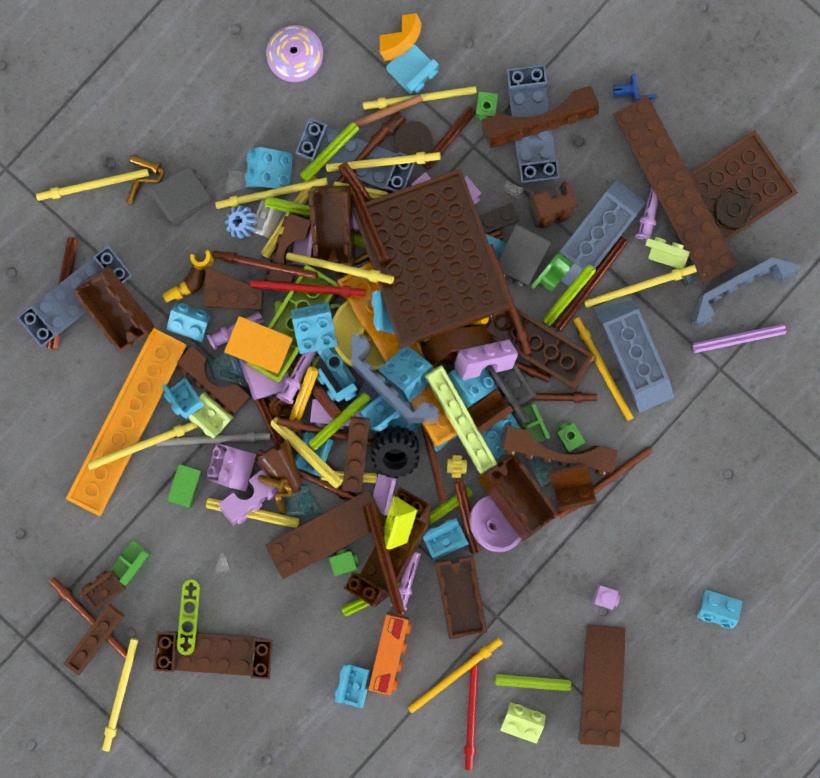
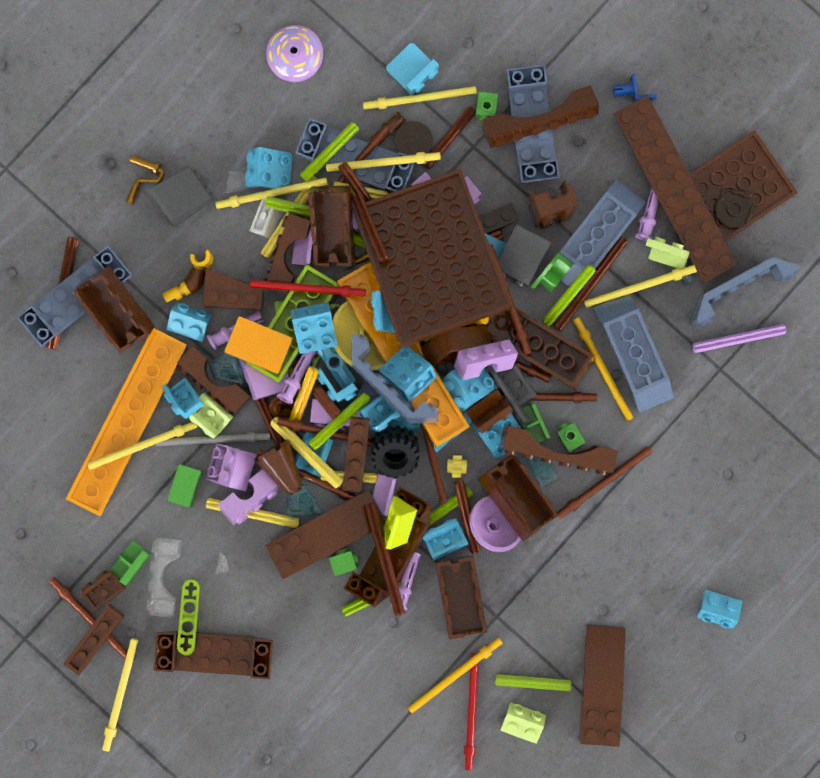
(57, 192): light yellow bar -> none
(162, 601): none -> clear arch
(232, 257): copper bar -> none
(241, 215): light blue gear -> none
(282, 486): pearl gold piece -> none
(353, 685): medium azure bracket -> none
(373, 275): light yellow bar -> none
(388, 654): orange brick -> none
(389, 110): nougat bar -> none
(398, 43): light orange brick -> none
(460, 419): yellowish green tile -> none
(513, 189): clear tile -> none
(573, 487): reddish brown bracket -> none
(606, 597): lavender brick -> none

